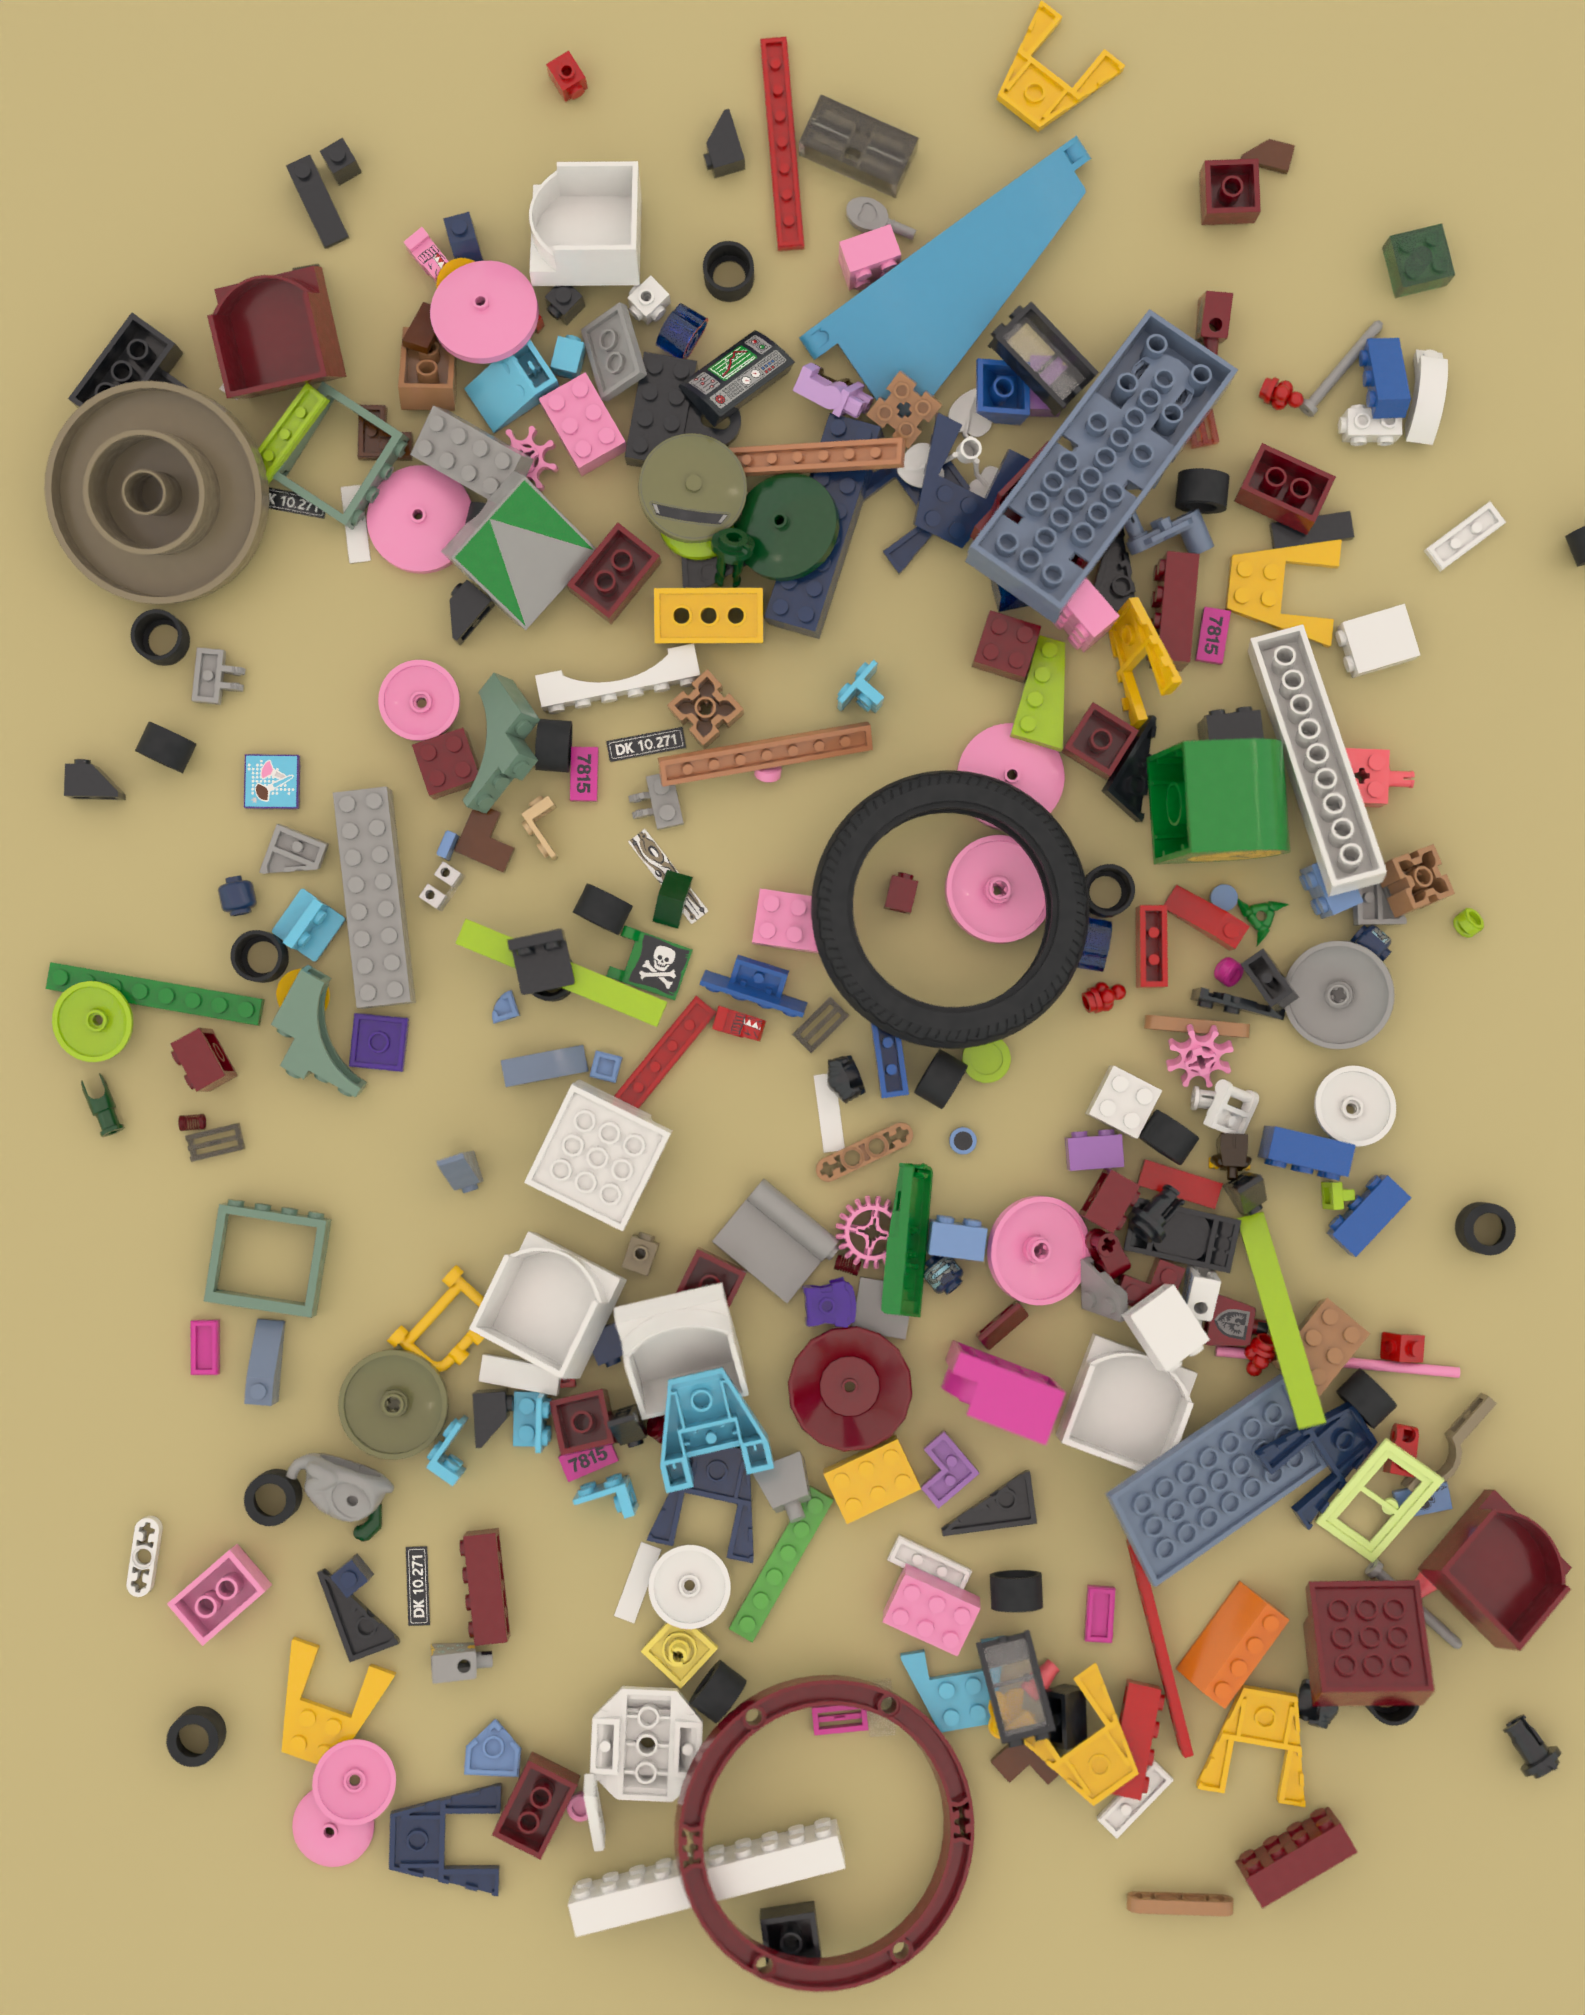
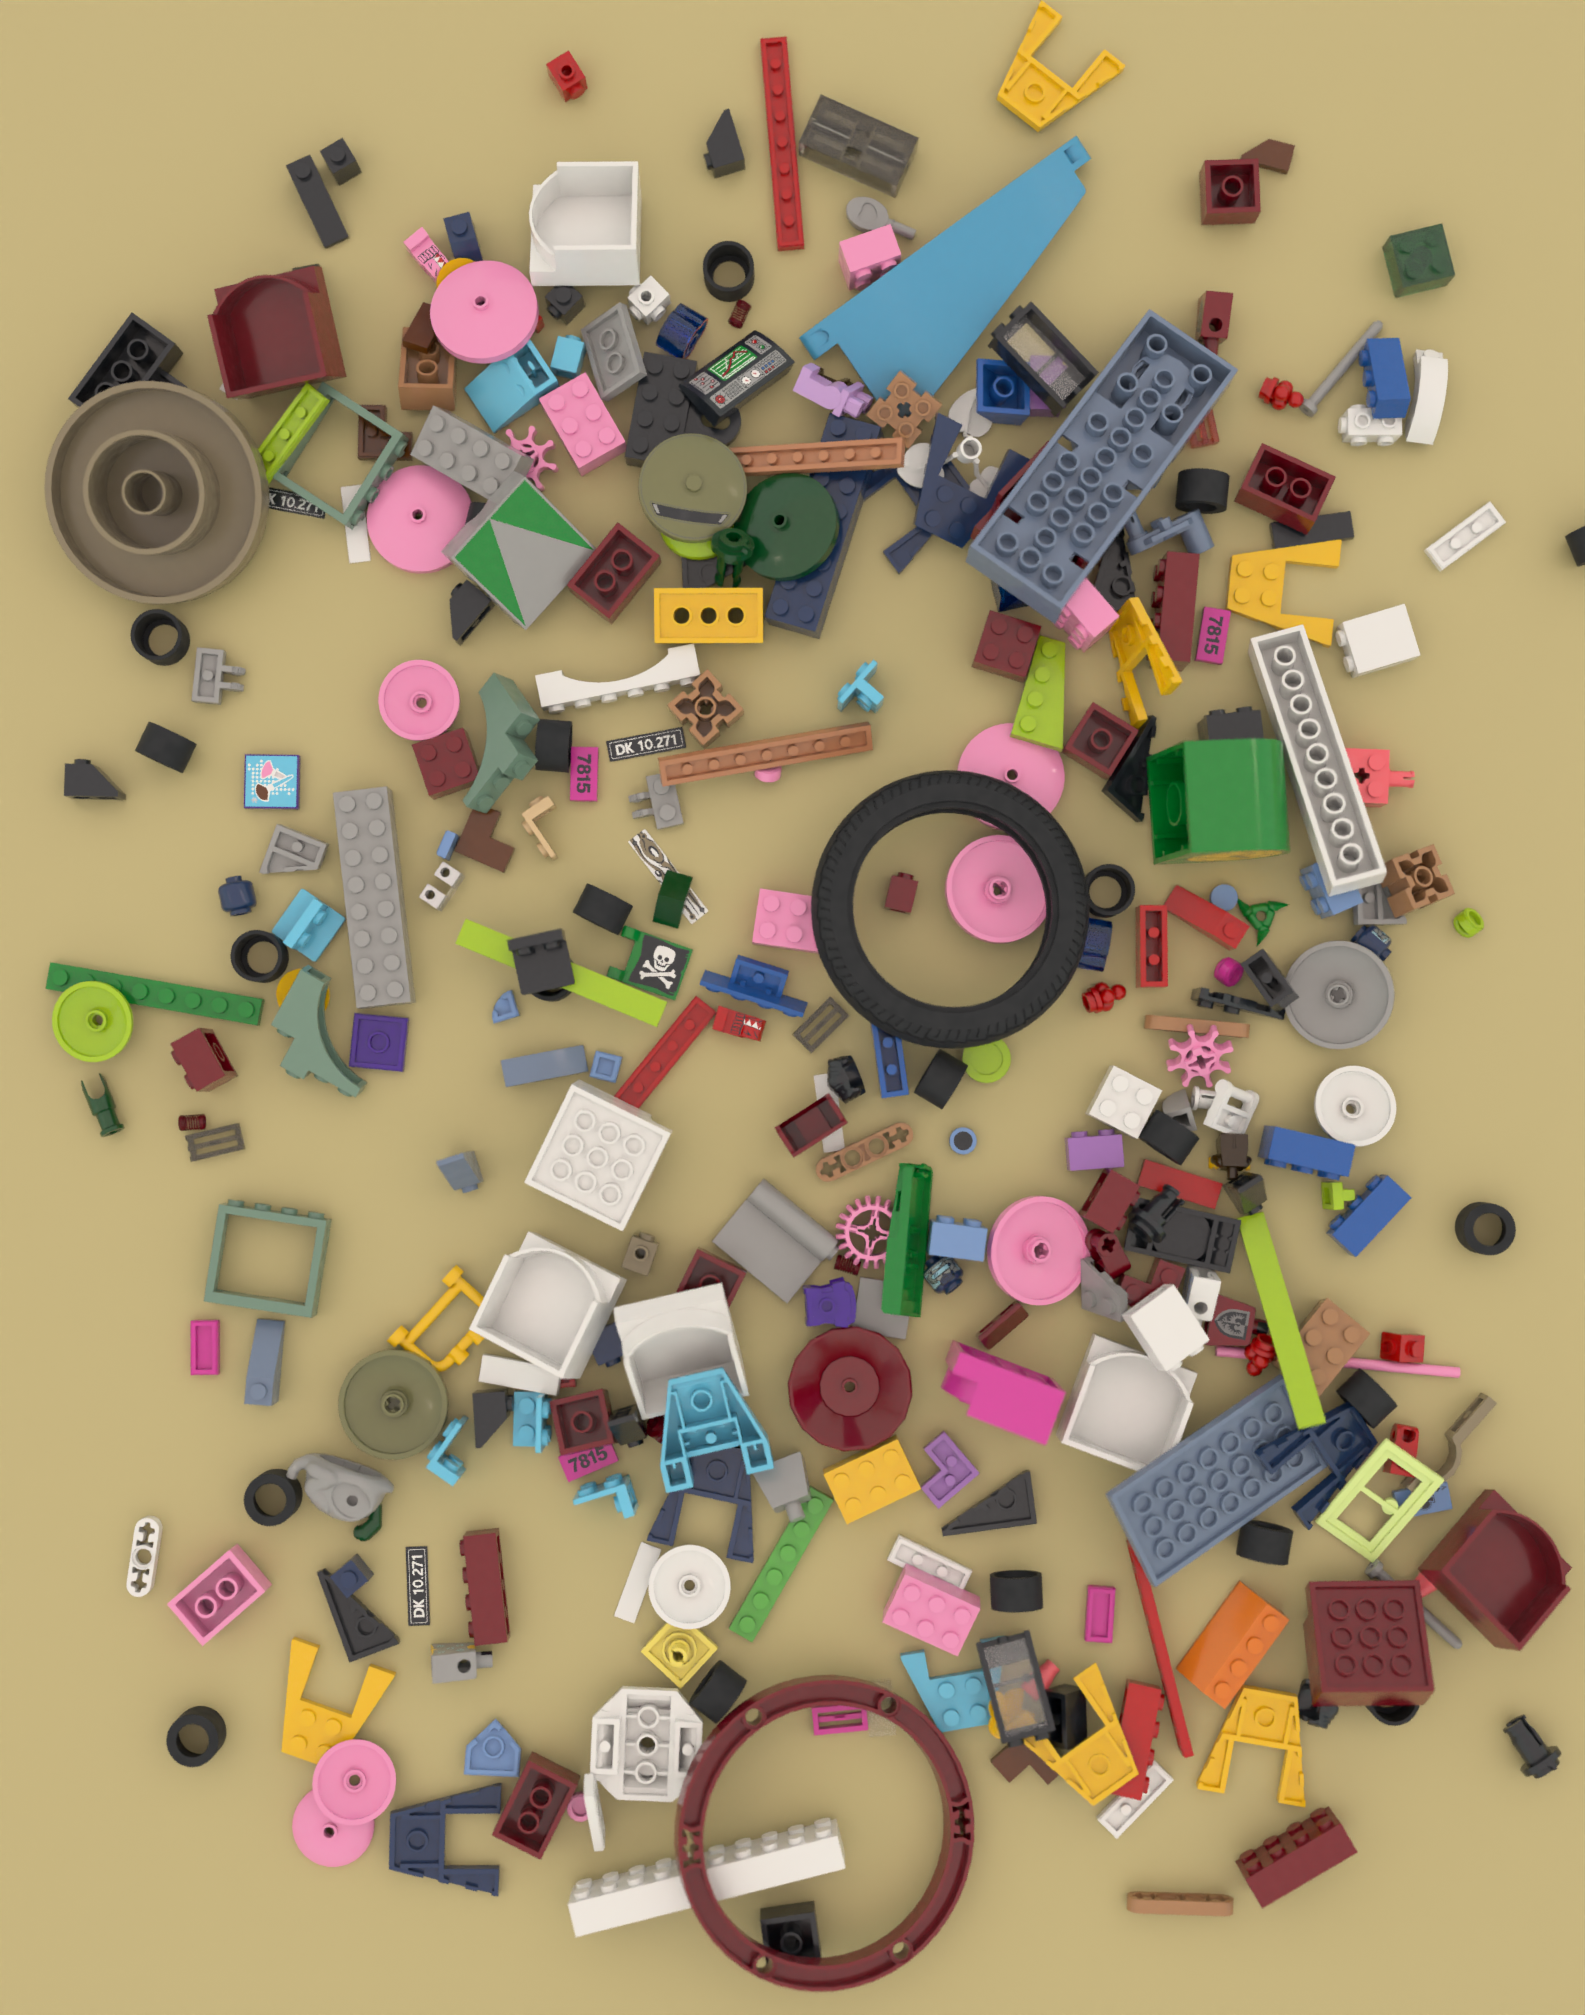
(735, 322): none -> dark red piece
(811, 1125): none -> dark red piece
(1179, 1108): none -> light grey brick
(1265, 1542): none -> black piece

